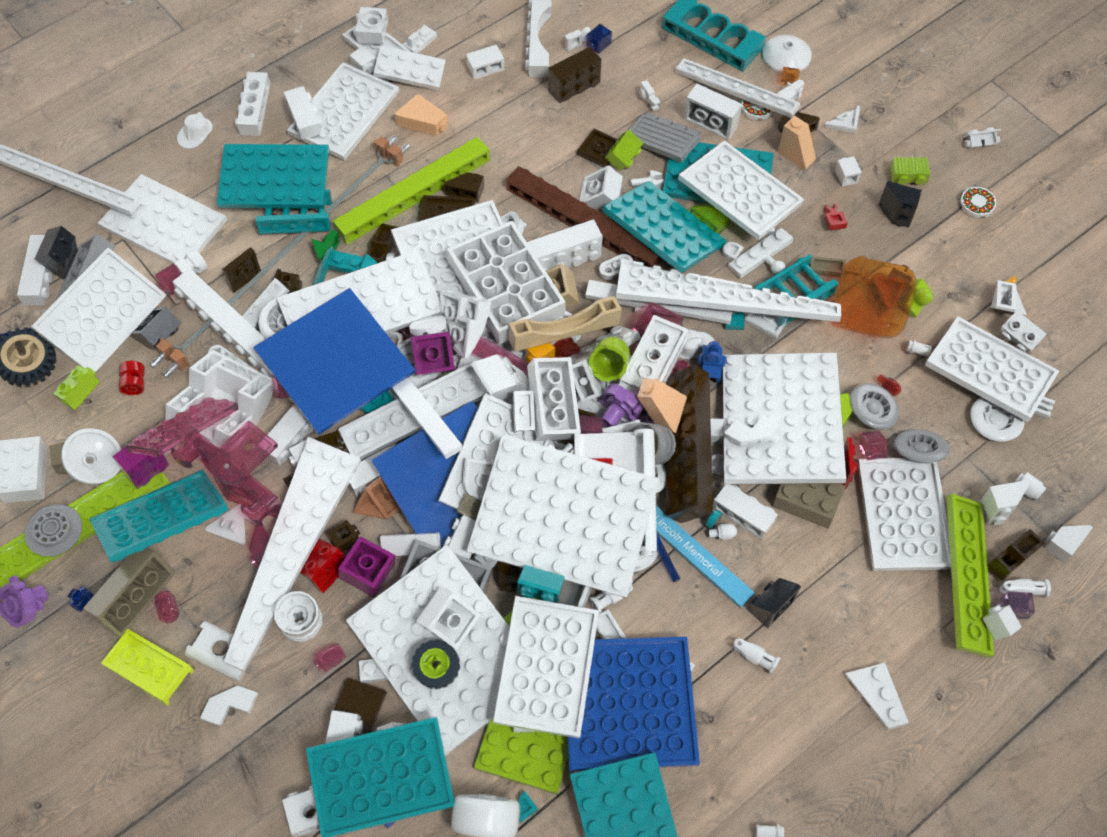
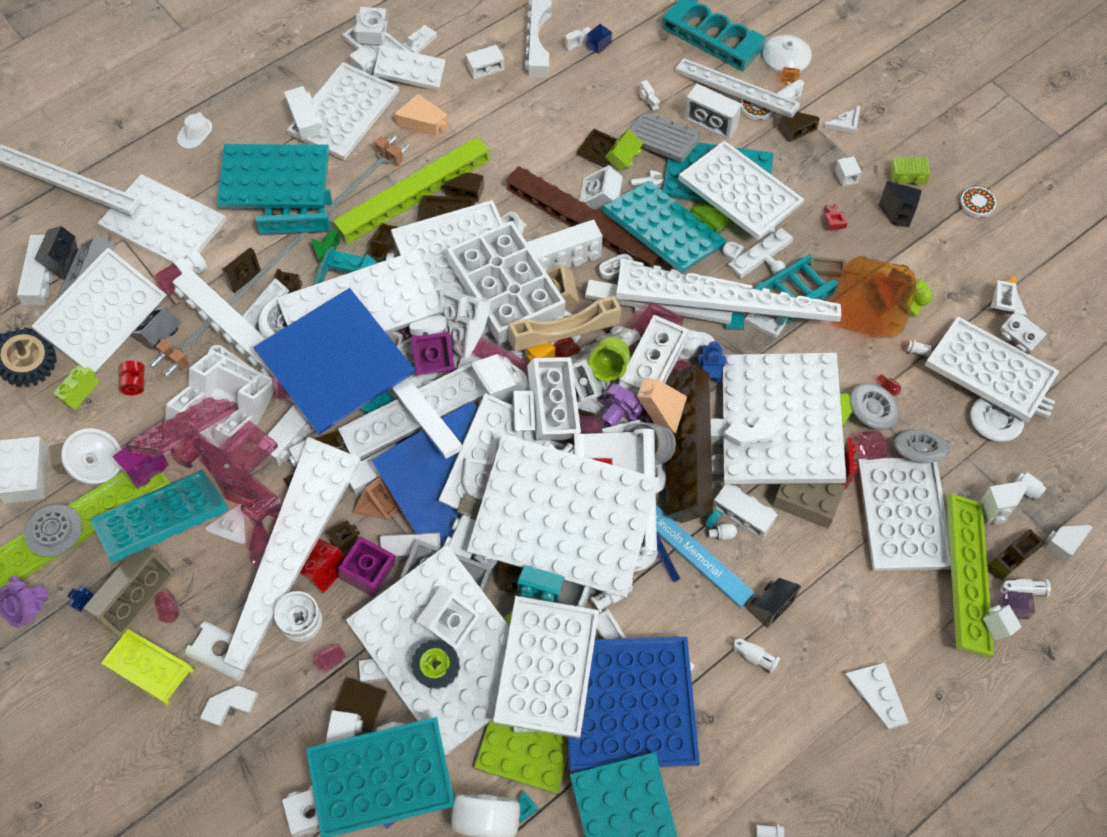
(253, 104): white brick -> none
(574, 74): dark brown brick -> none
(797, 143): light nougat slope -> none
(988, 136): white hinge -> none

